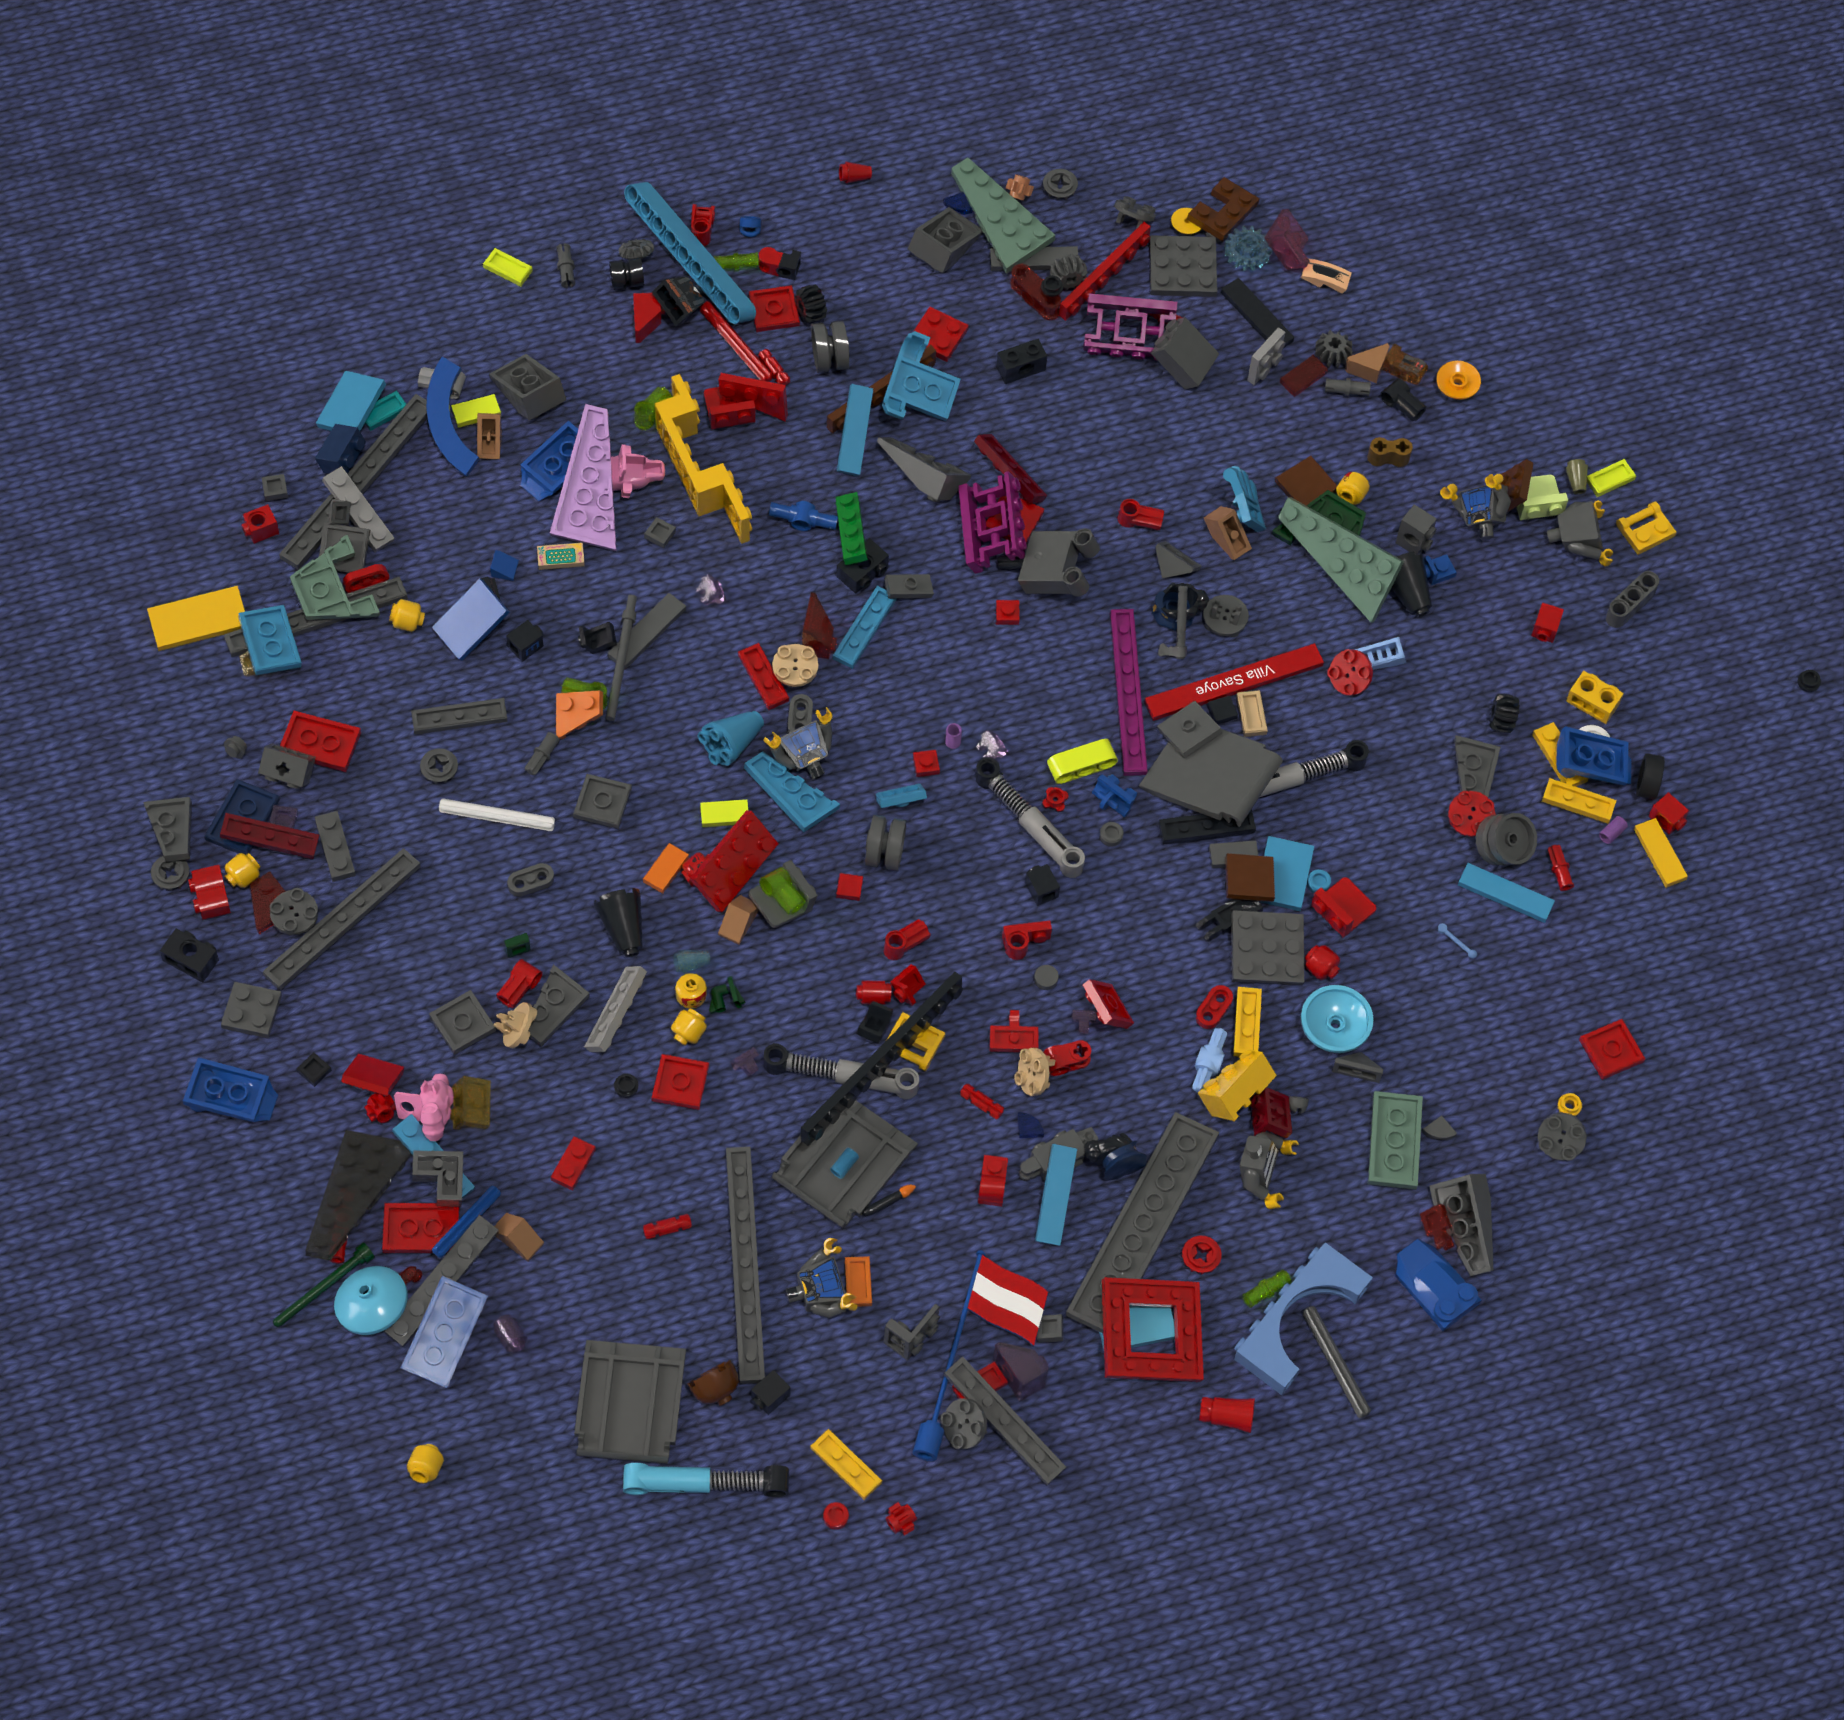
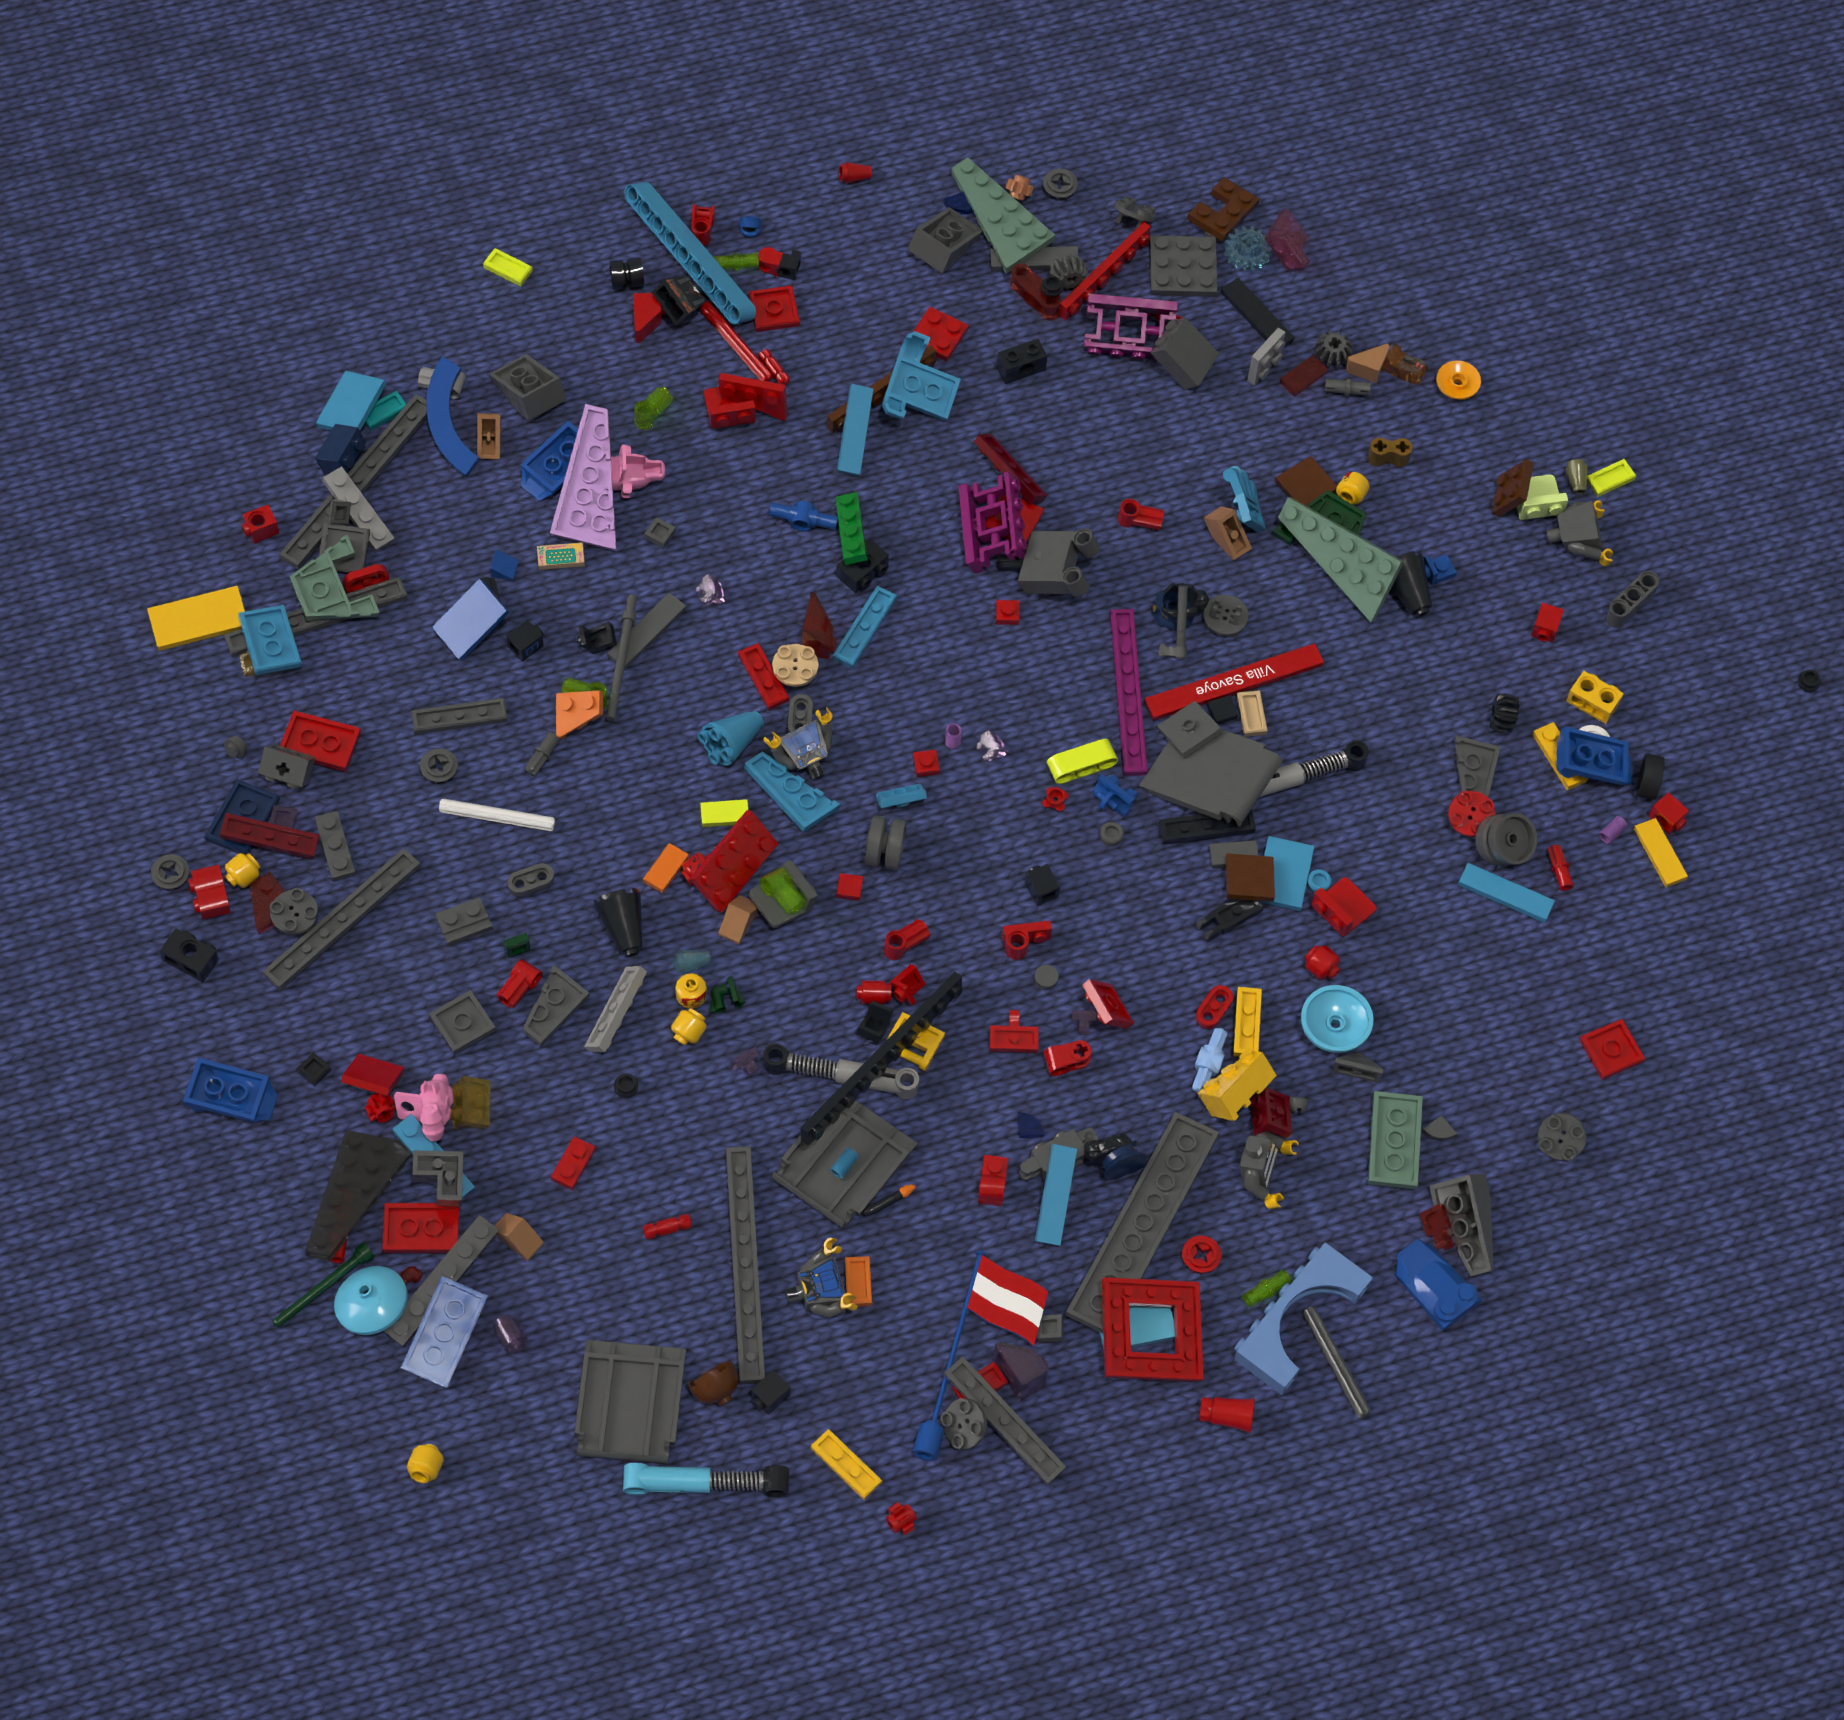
(172, 826): dark grey wing -> none
(251, 1009): dark grey plate -> none
(274, 487): dark grey plate -> none
(406, 615): yellow head -> none
(464, 921): none -> dark grey plate
(465, 1221): blue axle -> none
(466, 412): neon yellow tile -> none
(516, 1024): tan plate -> none
(565, 265): dark grey pin -> none
(602, 801): dark grey plate -> none
(636, 249): dark grey gear -> none
(680, 1081): red plate -> none
(709, 488): yellow bracket -> none
(811, 303): black gear -> none
(834, 346): dark grey wheel -> none
(836, 1515): red tile -> none
(905, 1343): dark grey bracket -> none
(909, 586): dark grey plate -> none
(930, 477): dark grey wedge -> none
(982, 1101): red axle -> none
(1031, 819): piece -> none
(1033, 1071): tan plate -> none
(1173, 561): dark grey slope -> none
(1181, 224): yellow piece -> none
(1267, 947): dark grey plate -> none
(1322, 273): light nougat slope -> none
(1343, 664): red plate -> none
(1390, 660): light blue slope -> none
(1399, 396): black piece -> none
(1416, 530): dark grey brick -> none
(1442, 929): medium blue hinge -> none
(1482, 505): torso -> none
(1572, 1099): yellow plate -> none
(1579, 801): yellow plate -> none
(1650, 534): yellow plate -> none

